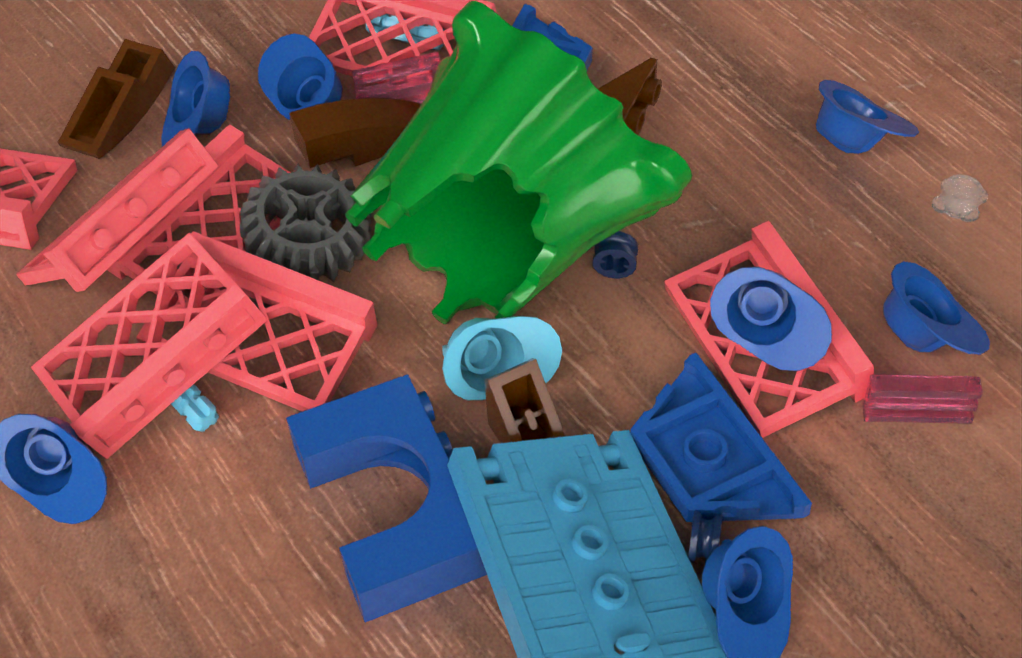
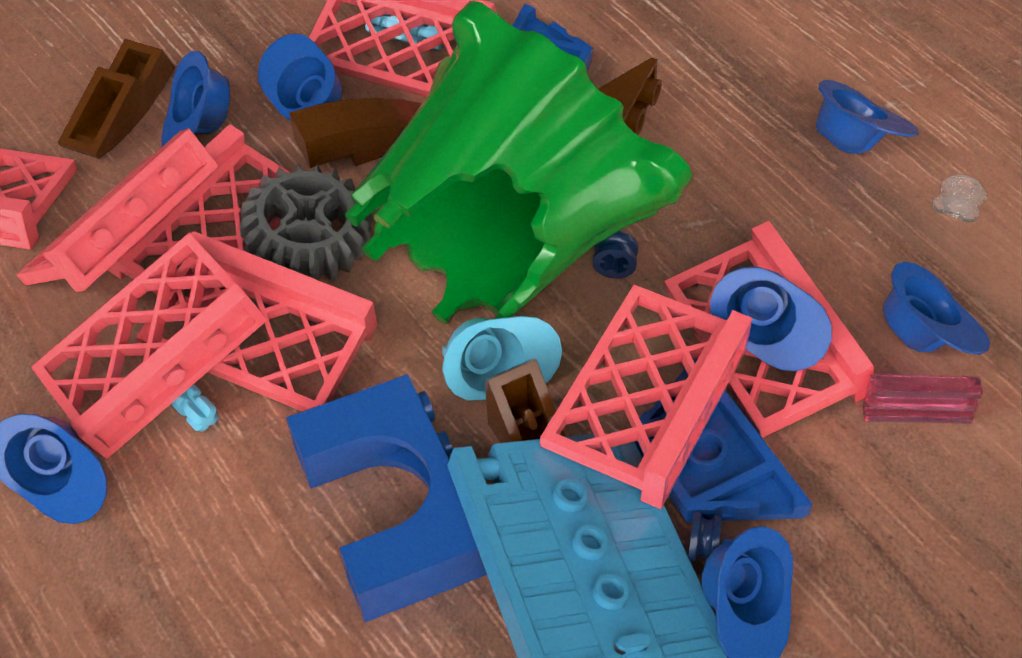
(399, 86): clear pink tile -> none
(685, 417): none -> coral fence

